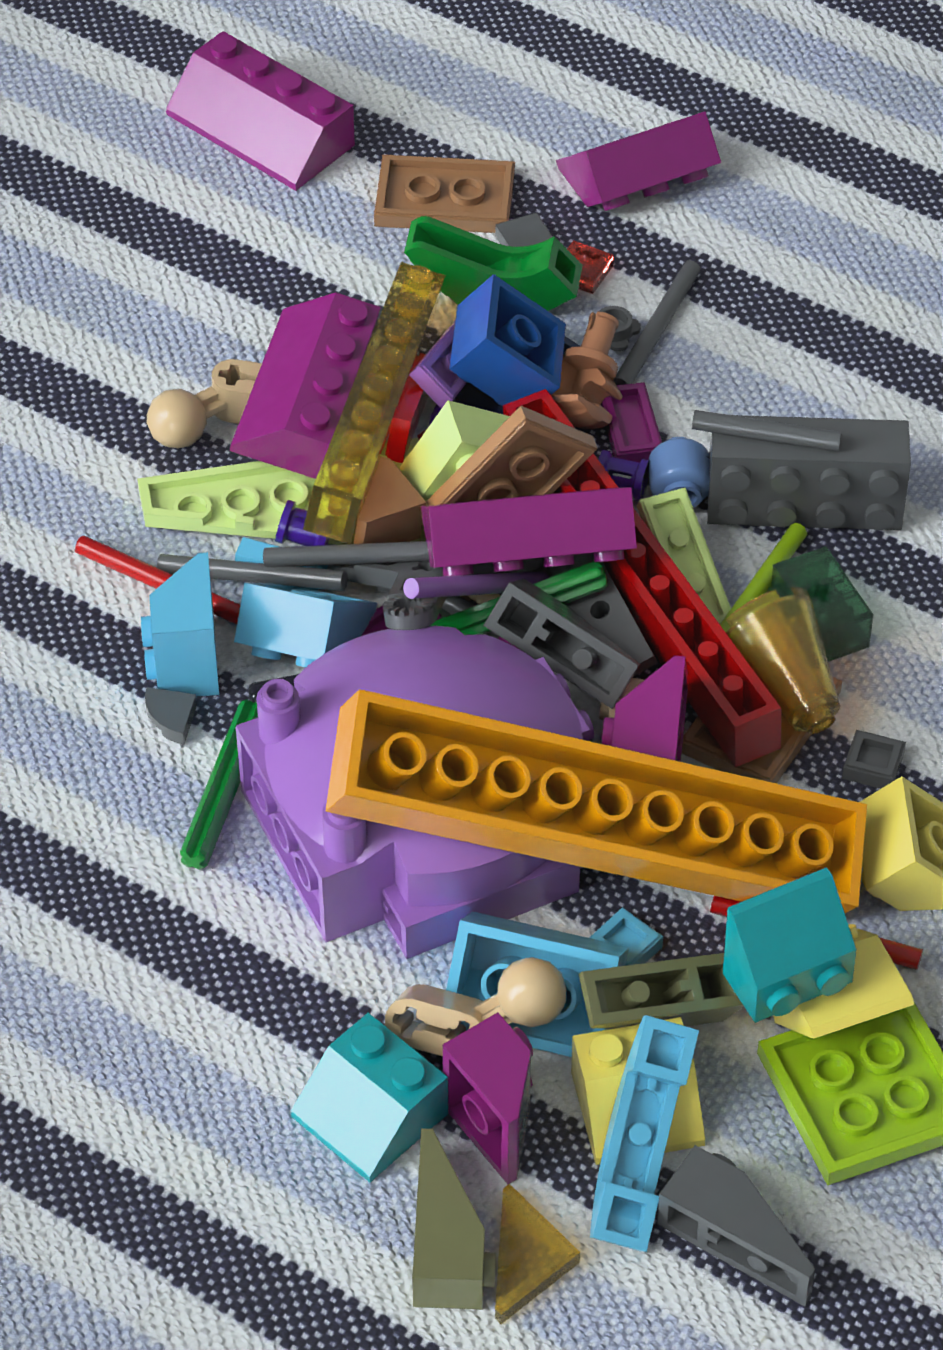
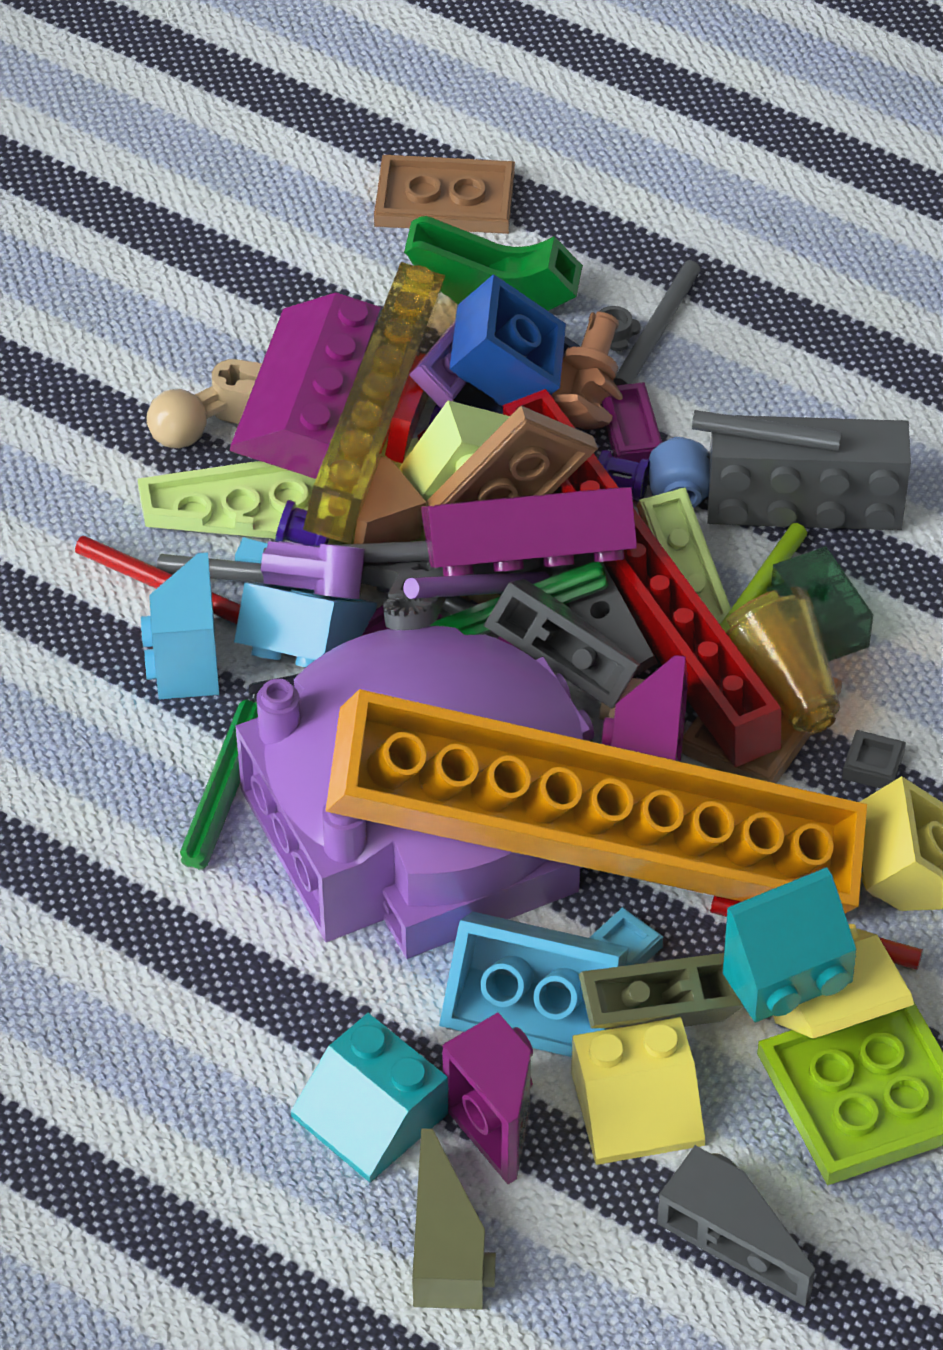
(171, 712): dark grey tile -> none
(262, 111): slope -> none
(325, 569): none -> medium lavender piece
(522, 231): dark grey tile -> none
(527, 994): tan beam -> none
(529, 1255): clear yellow tile -> none
(595, 265): clear red tile -> none
(639, 1133): medium azure slope -> none
(642, 162): magenta slope -> none

